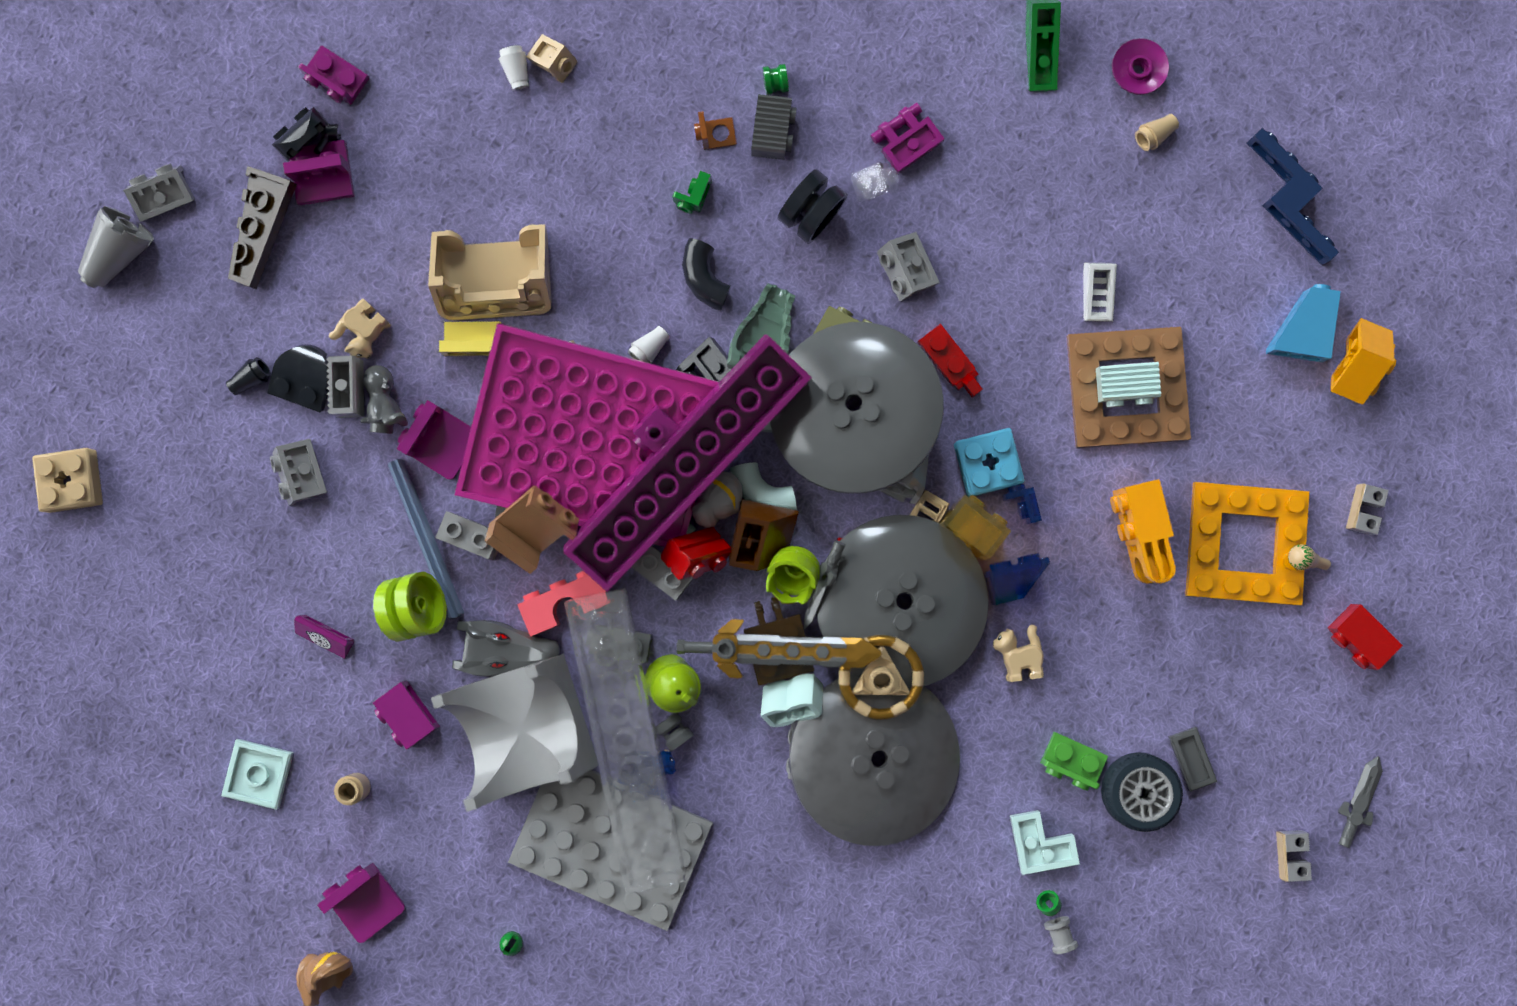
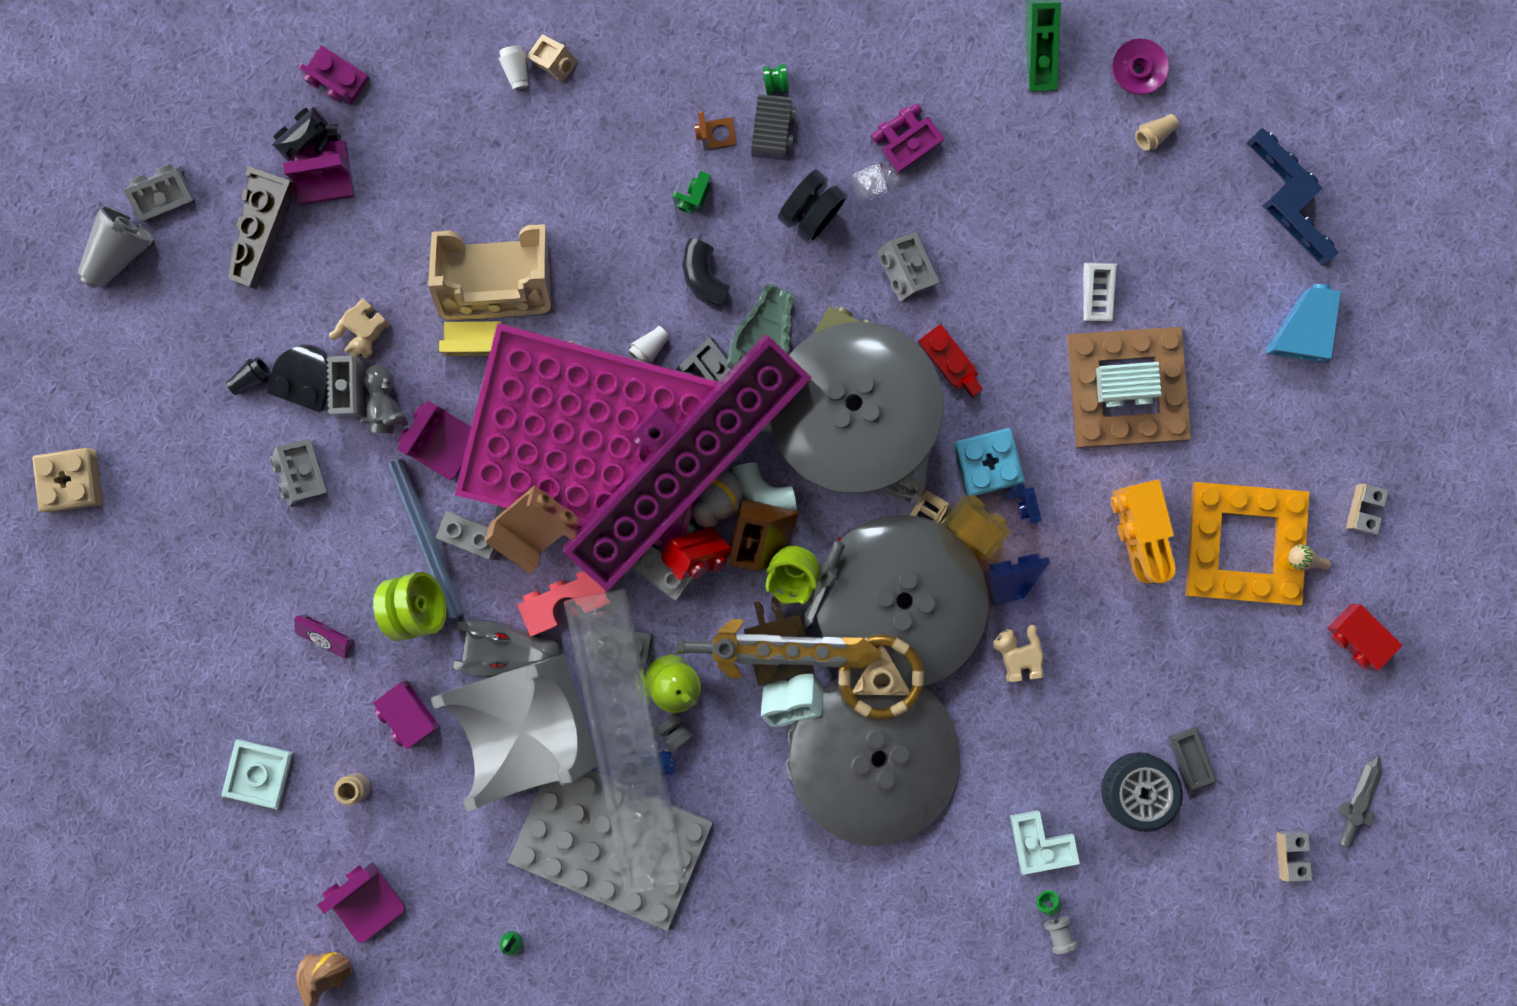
(1074, 761): bright green bracket -> none
(1366, 362): light orange brick -> none

